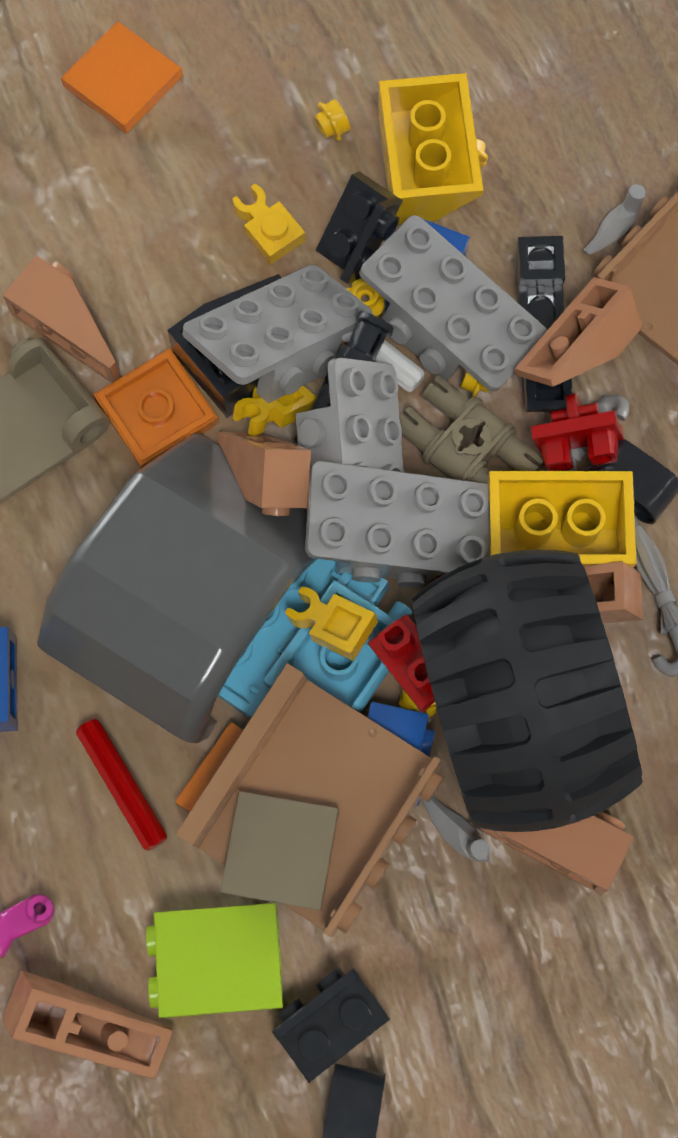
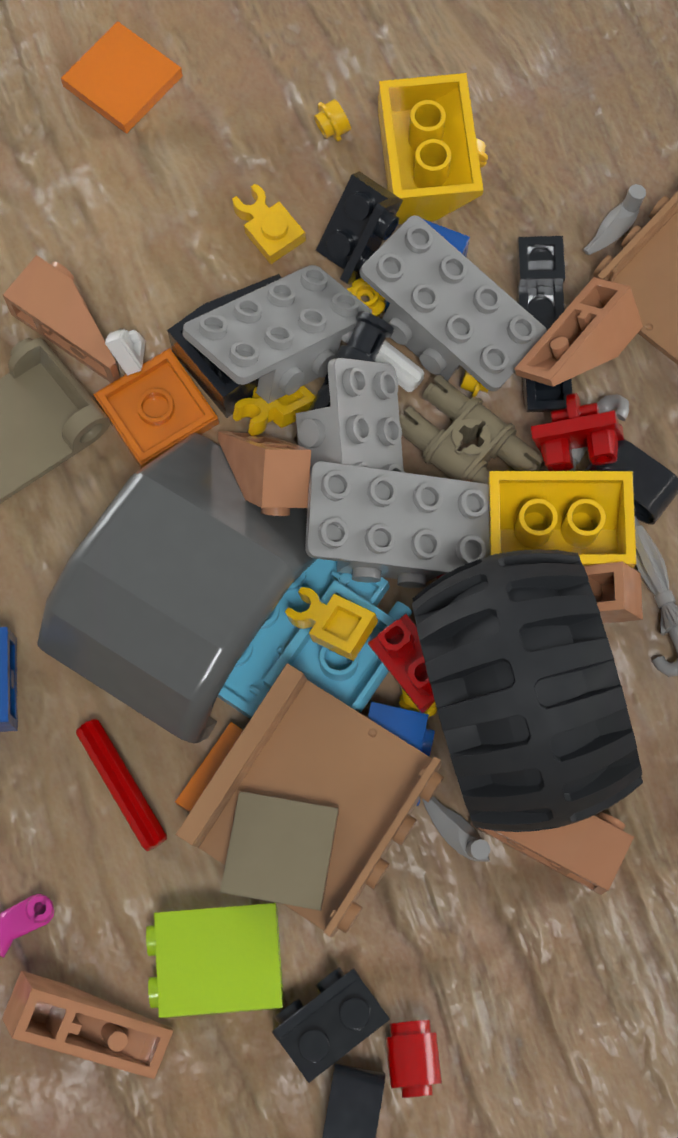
(127, 349): none -> white tile
(413, 1058): none -> red brick

